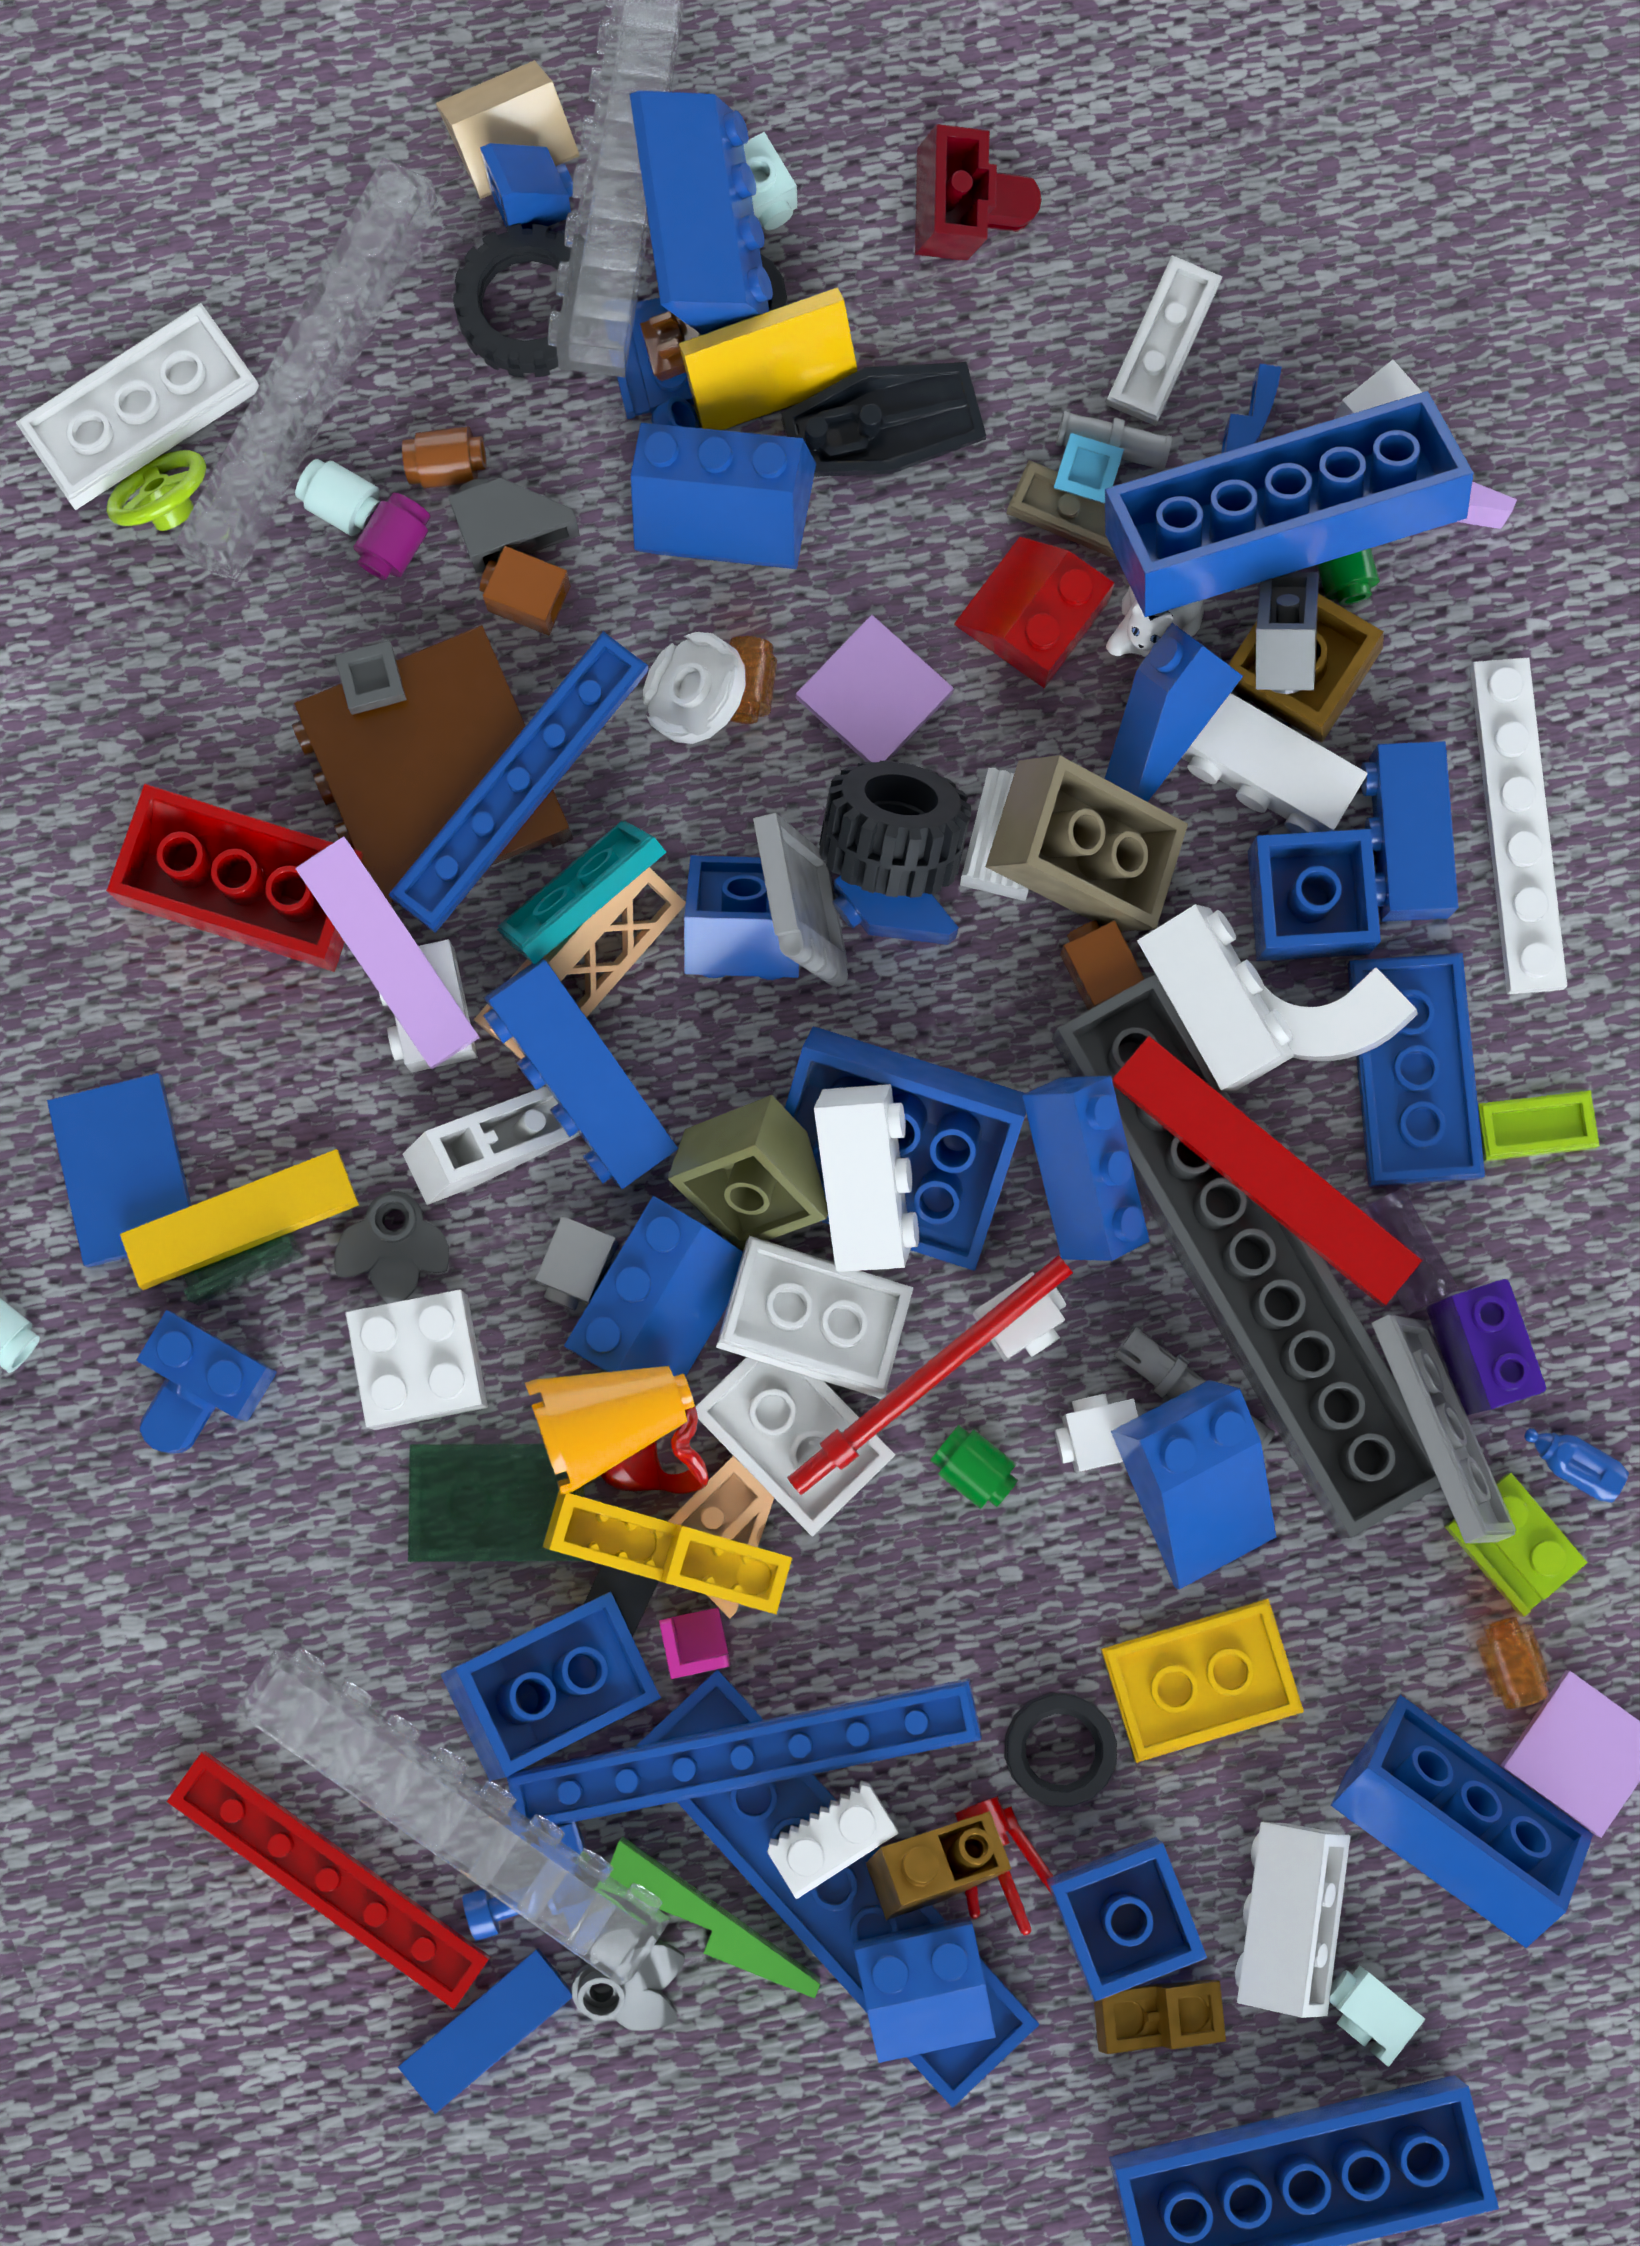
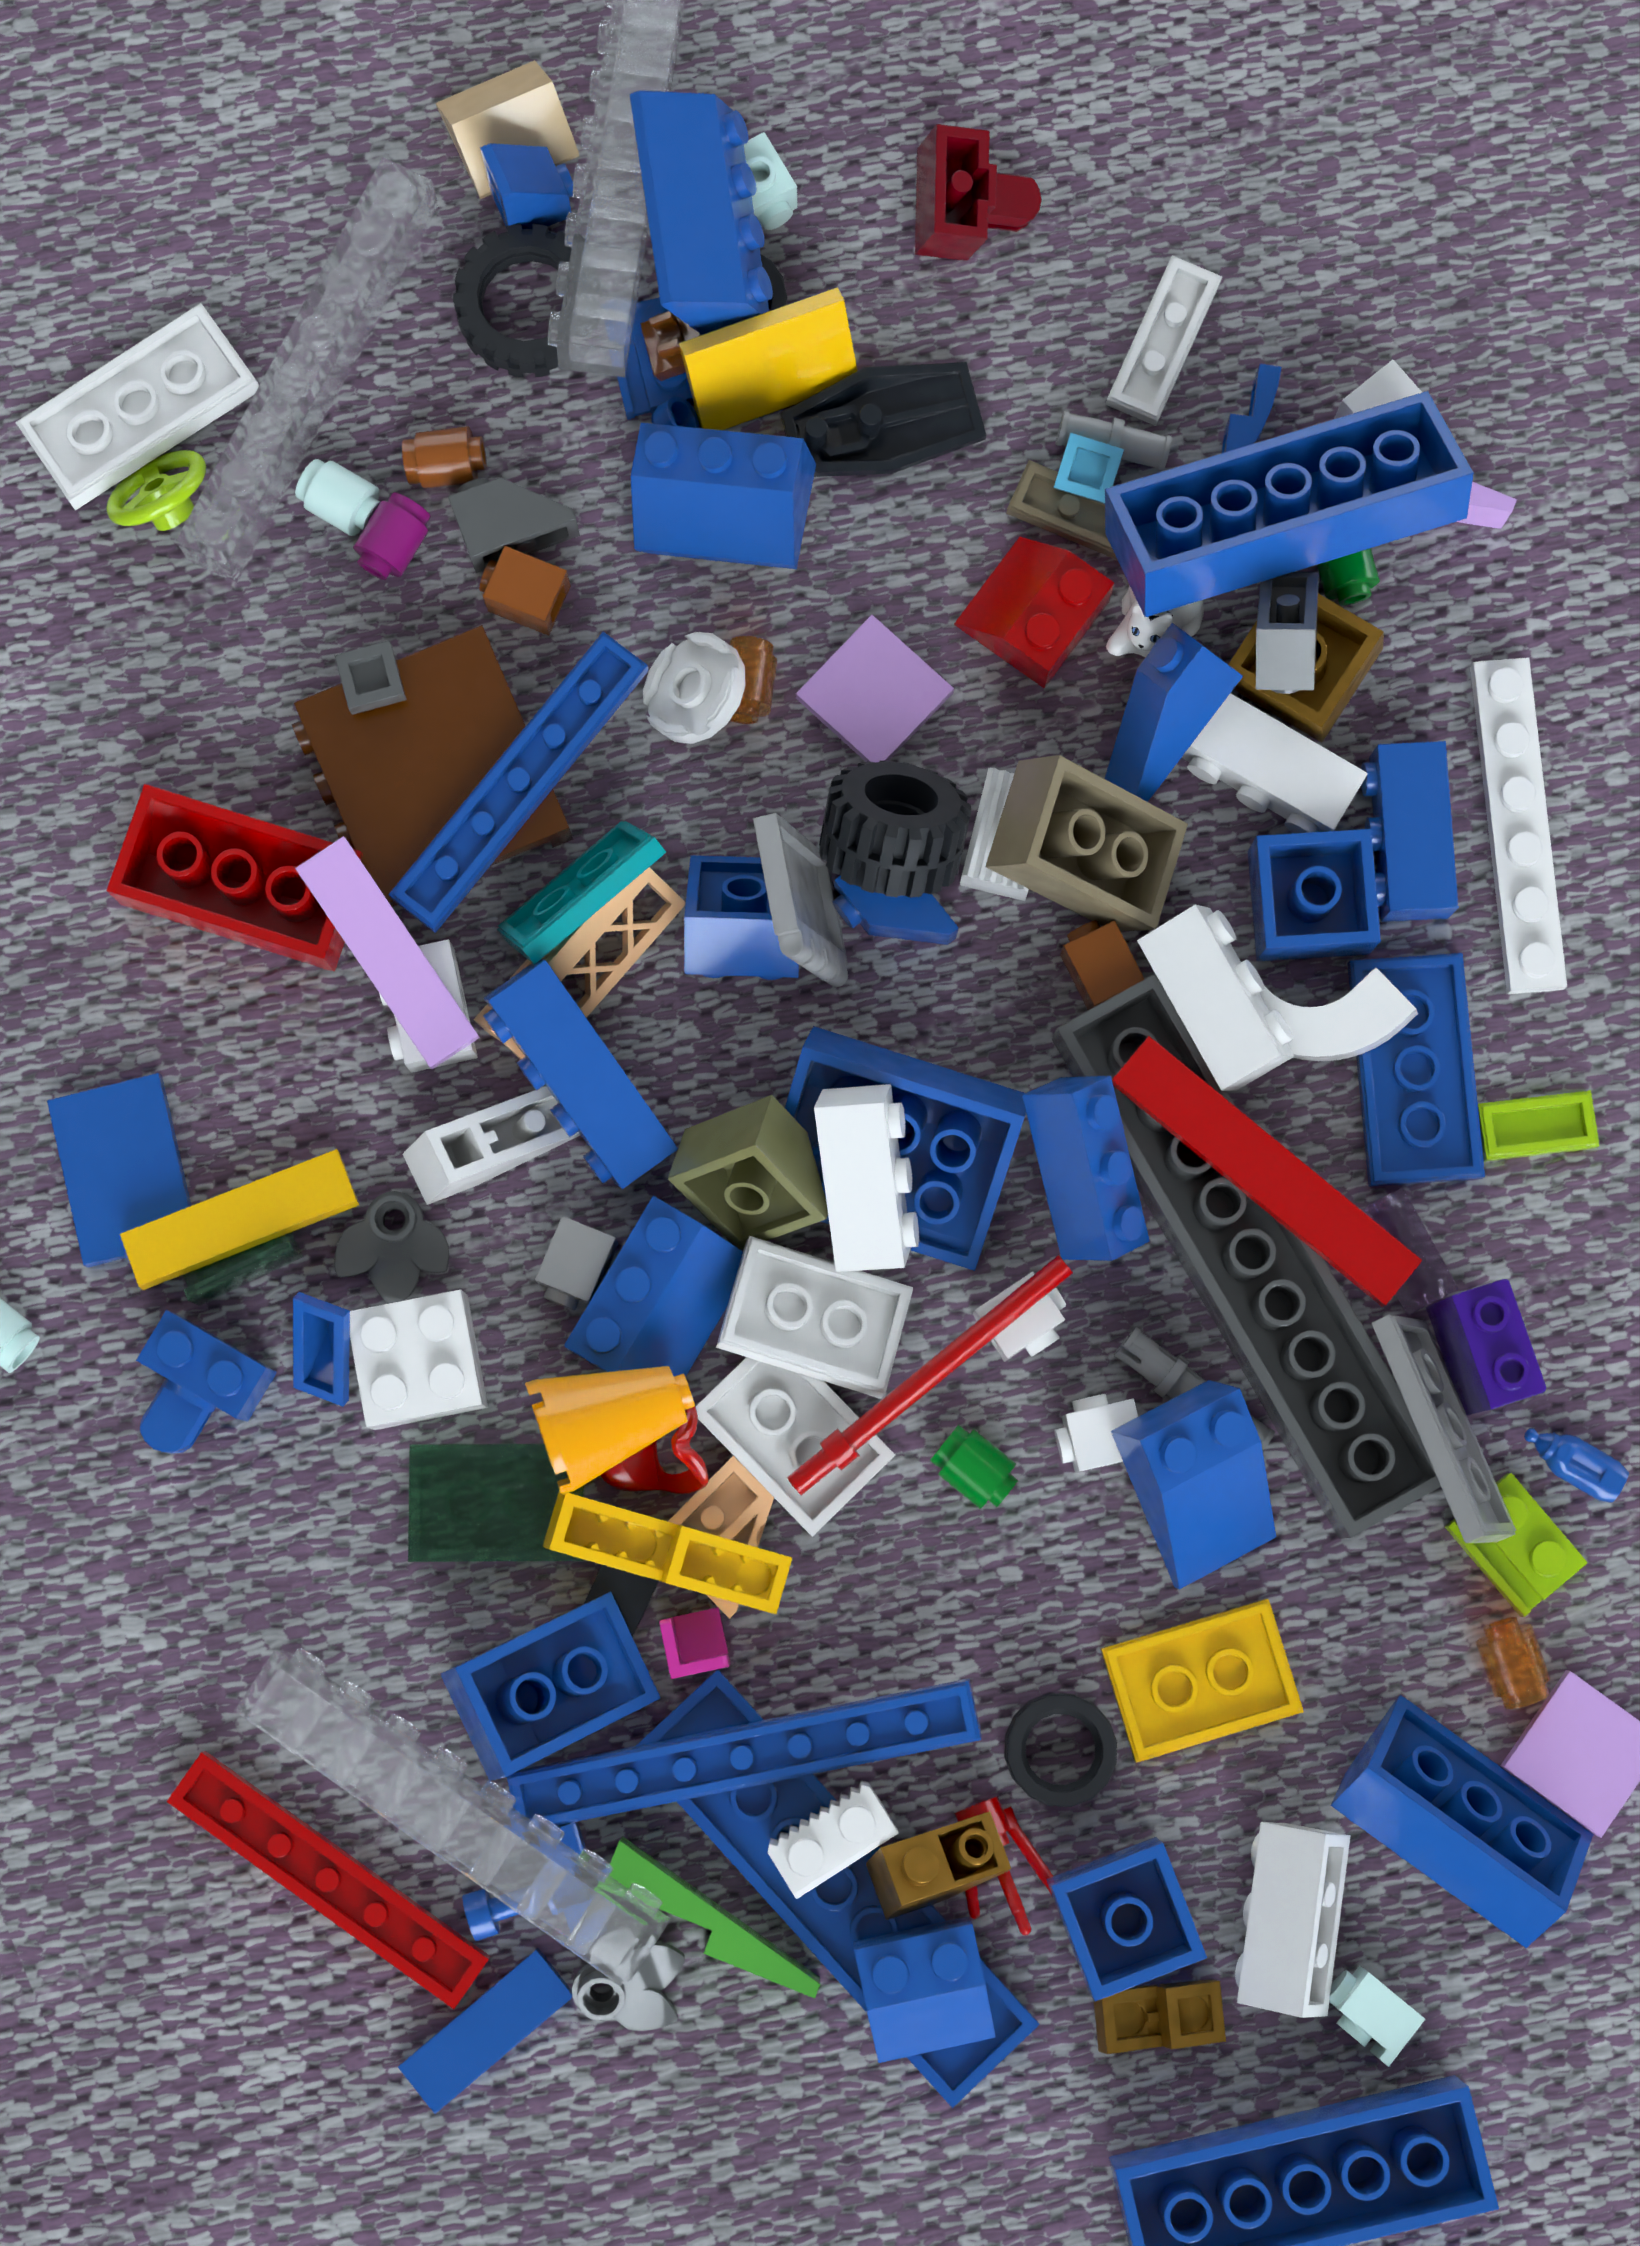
(321, 1349): none -> blue slope

